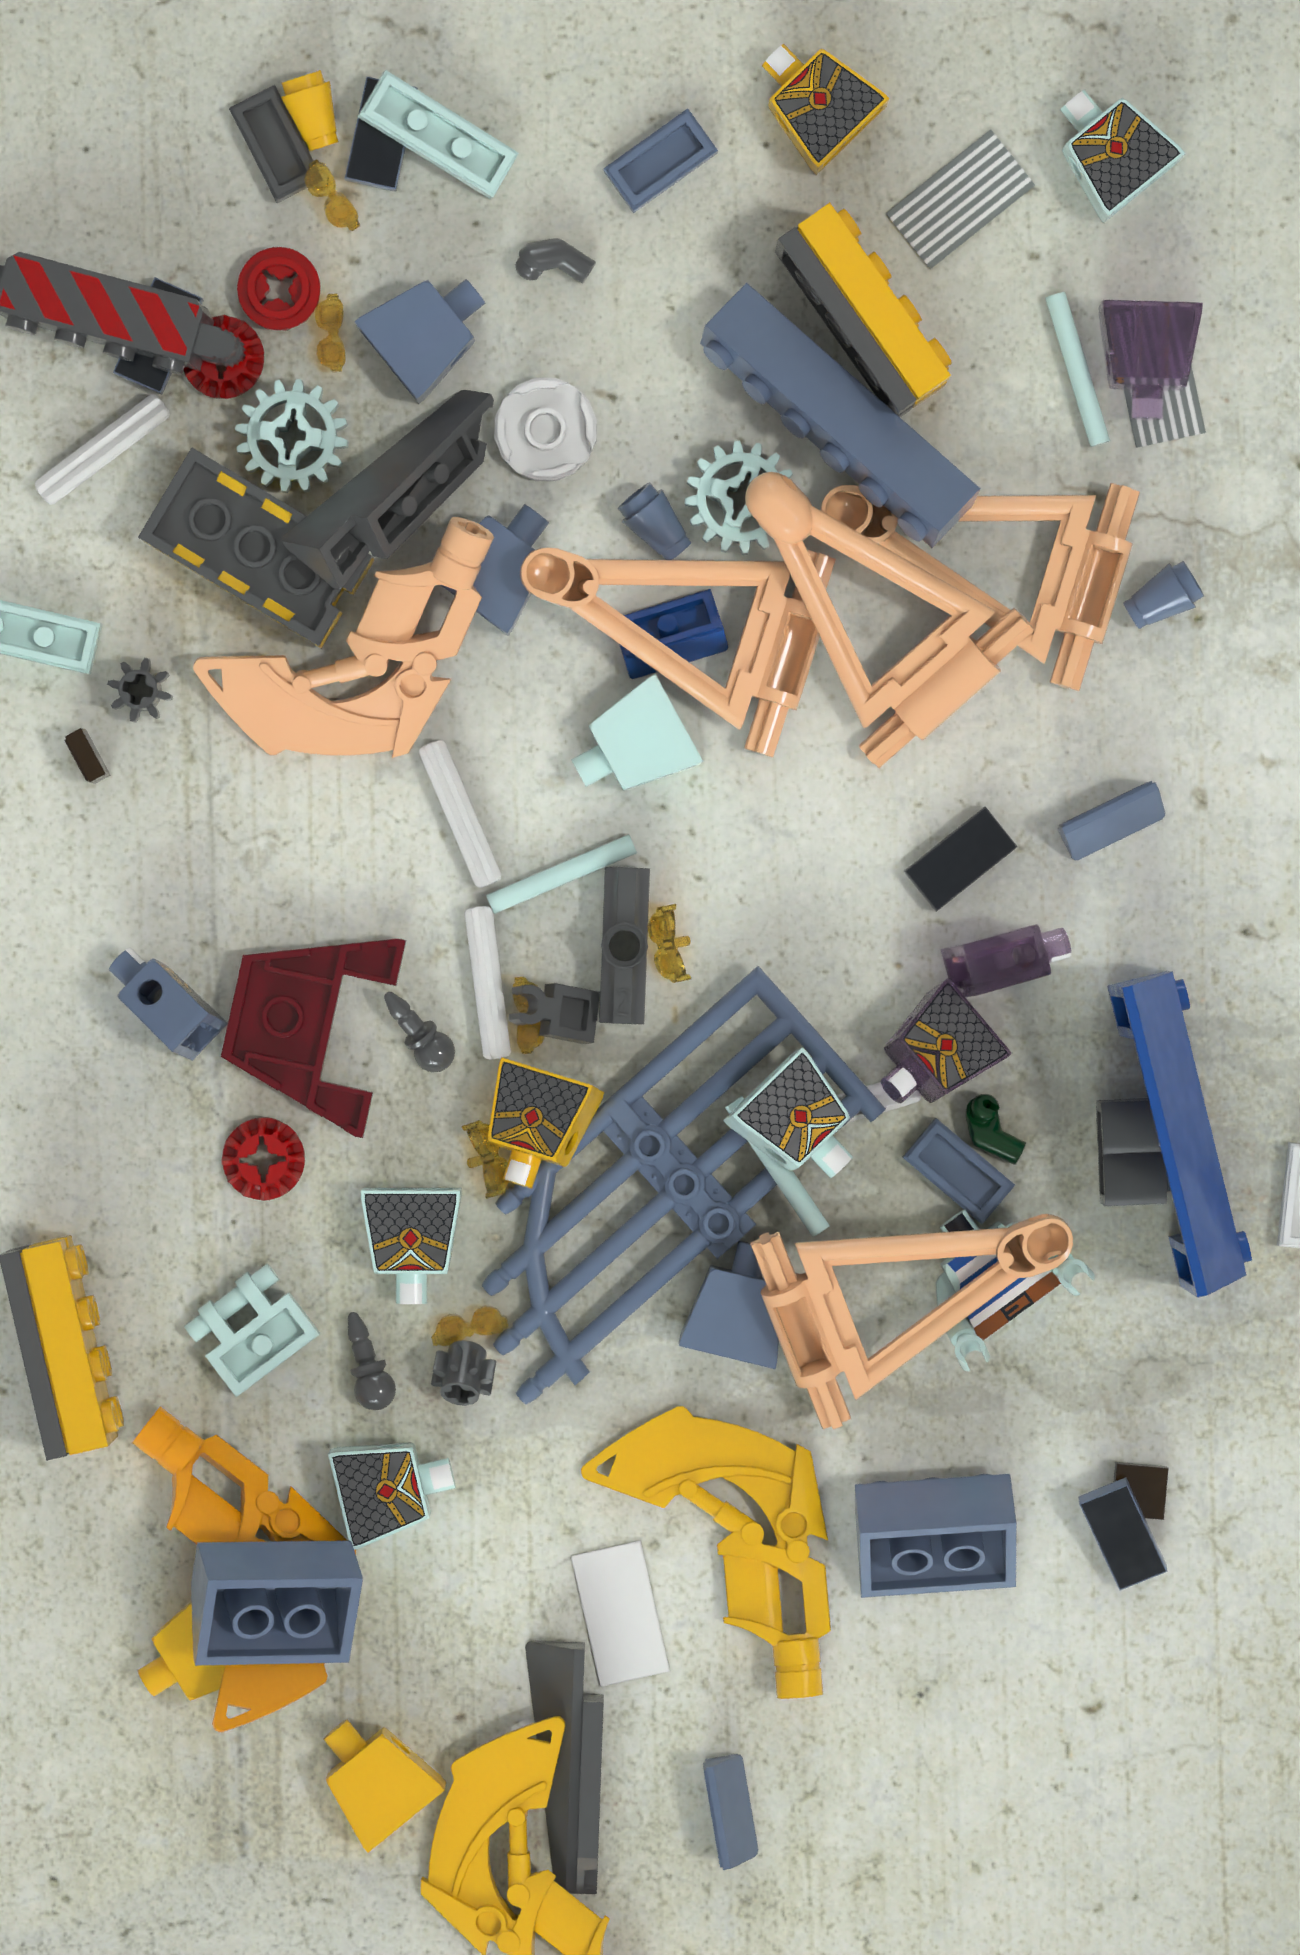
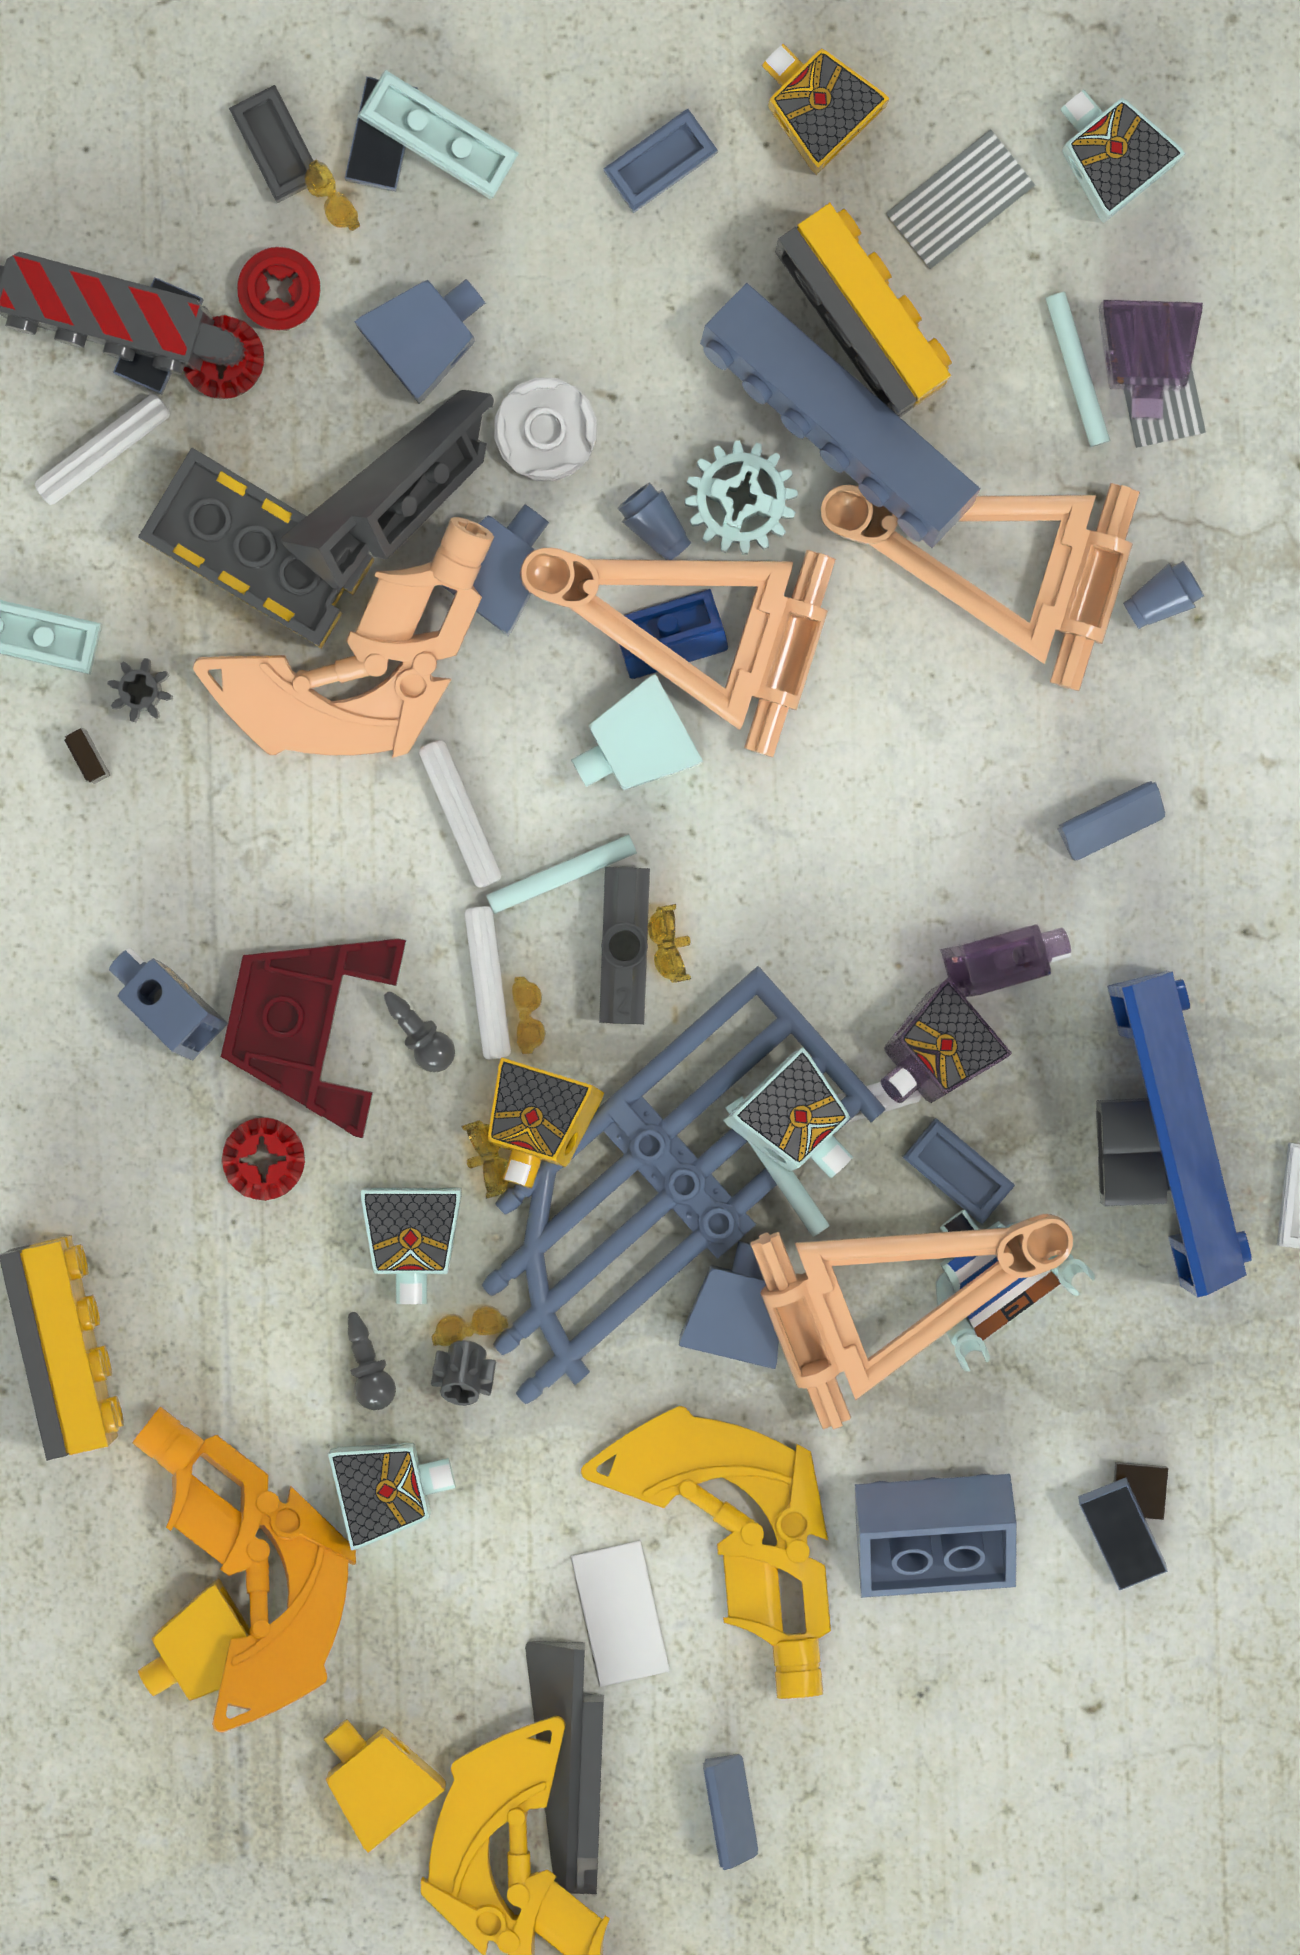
(262, 1342): light aqua plate -> none
(269, 432): light aqua gear -> none
(274, 1602): sand blue slope -> none
(312, 109): yellow cone -> none
(329, 318): clear yellow piece -> none
(552, 254): dark grey arm -> none
(564, 1011): dark grey plate -> none
(930, 678): light nougat piece -> none
(960, 859): black tile -> none
(987, 1132): dark green arm -> none

